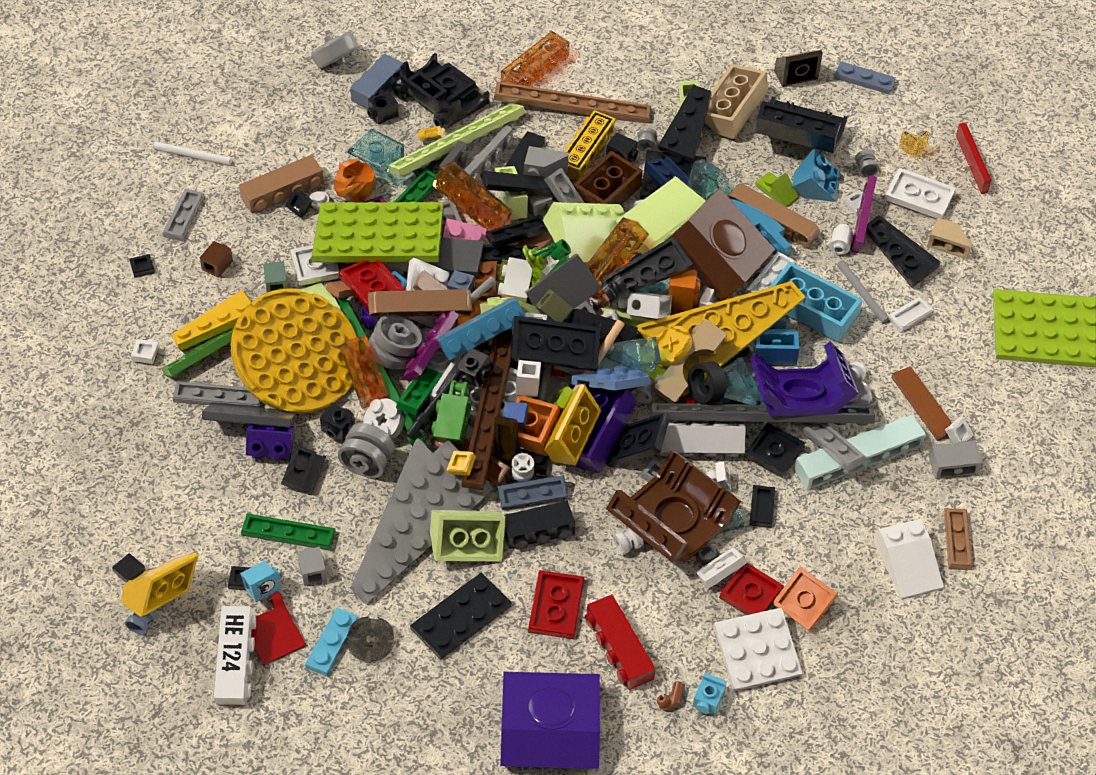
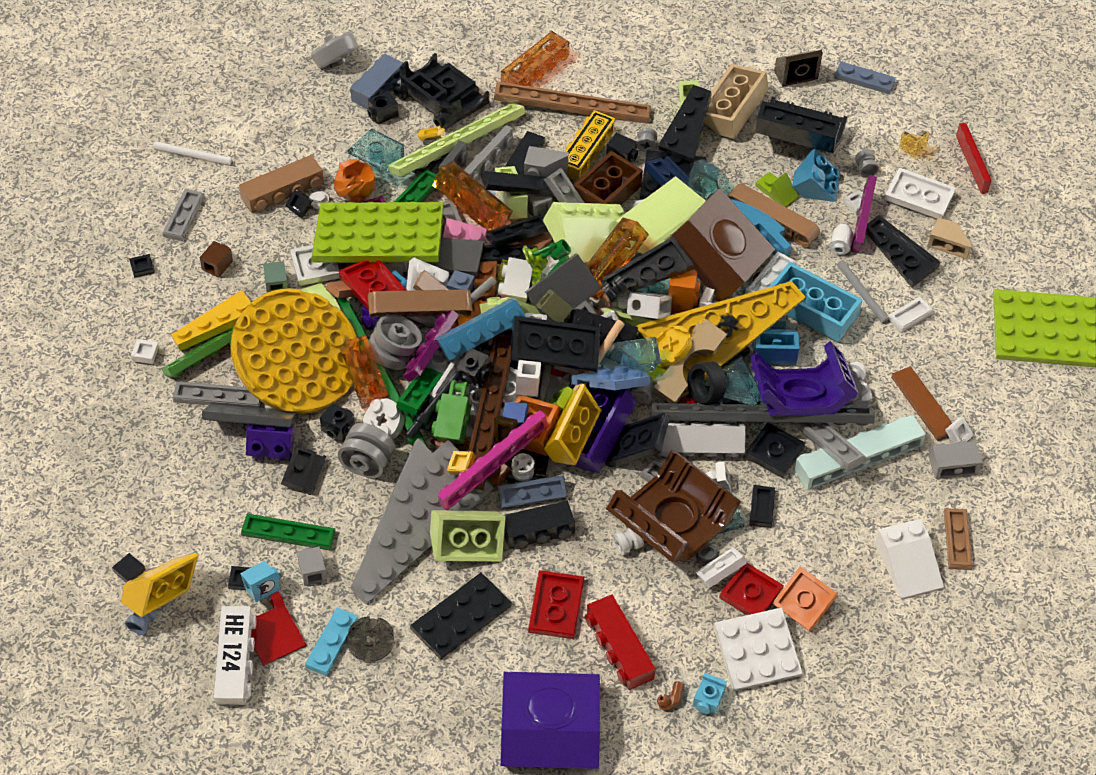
(486, 465): none -> dark pink plate
(729, 321): none -> black plate

